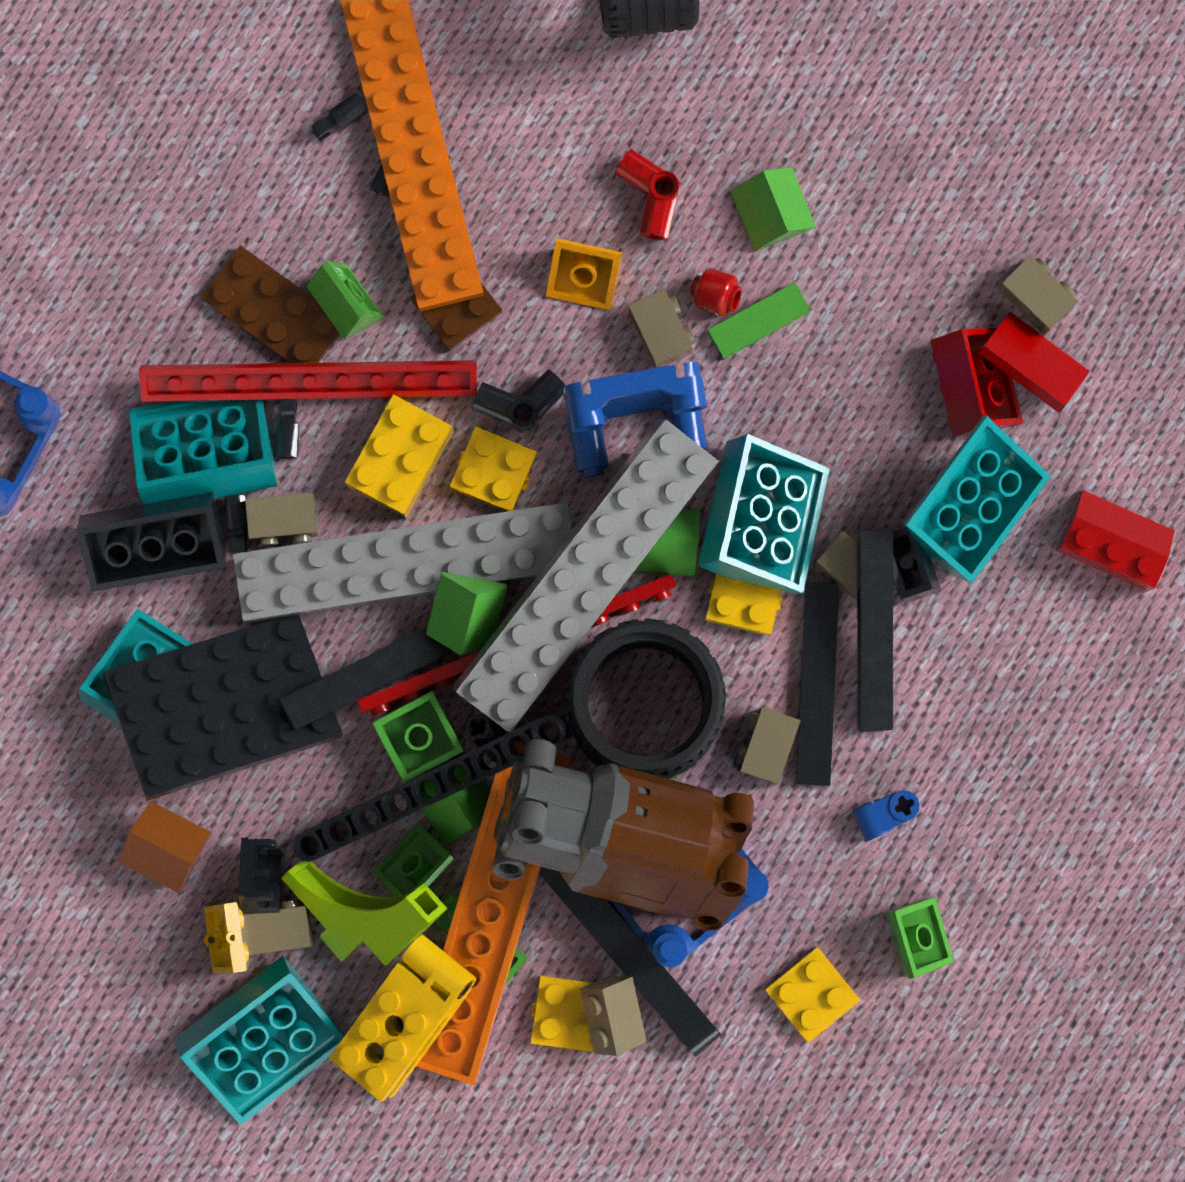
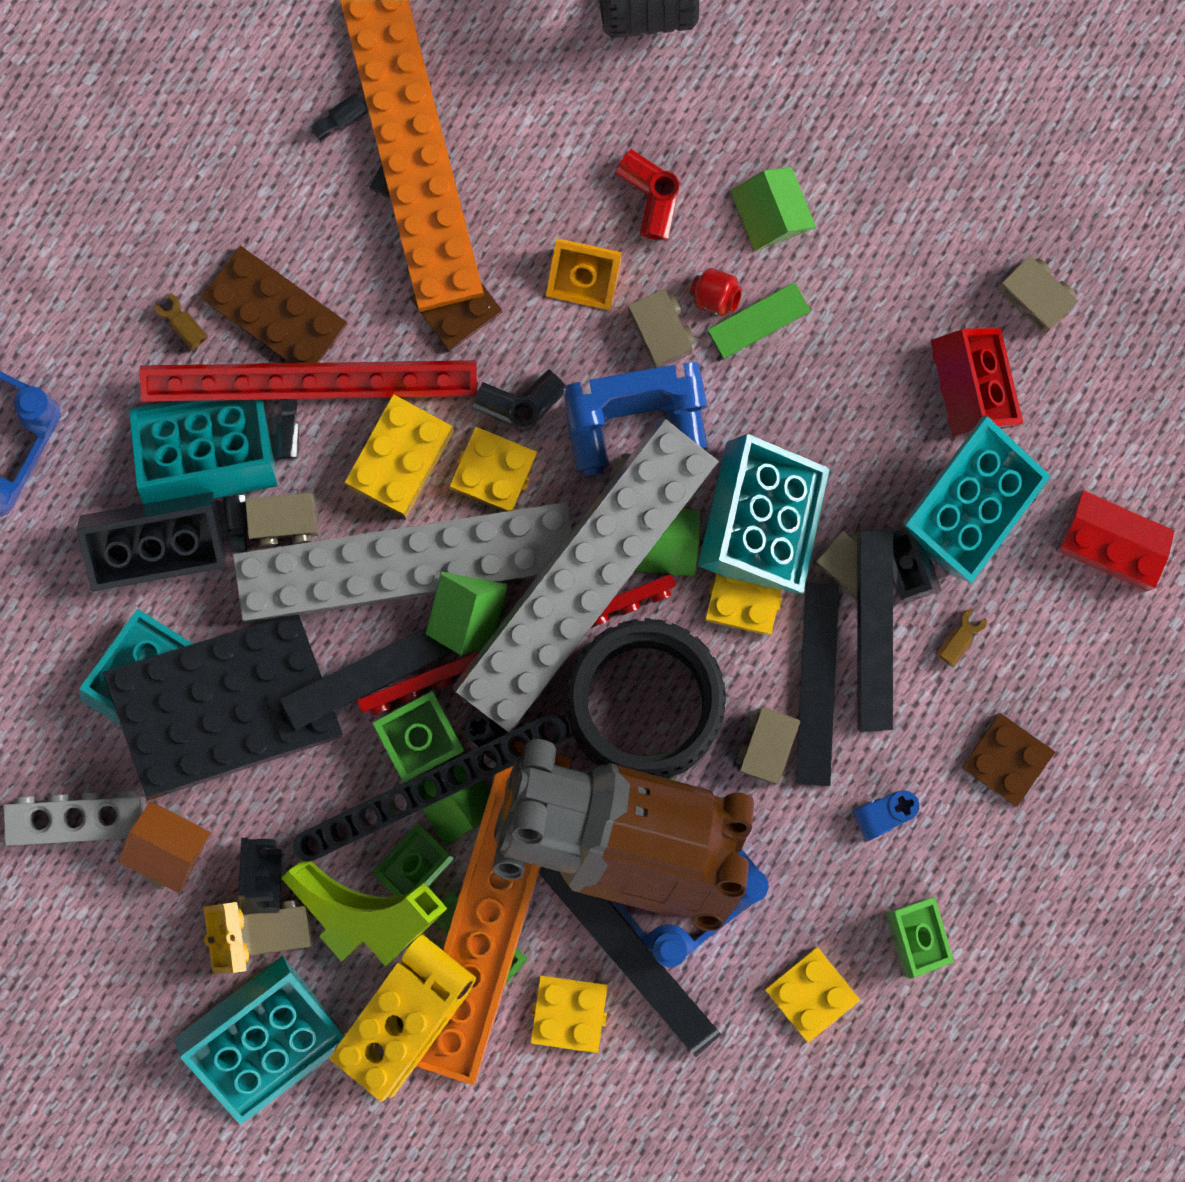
(21, 828): none -> light grey brick
(183, 324): none -> pearl gold bar
(343, 298): bright green slope -> none
(613, 1015): dark tan brick -> none
(959, 640): none -> pearl gold bar
(1008, 759): none -> reddish brown plate
(1034, 362): red tile -> none

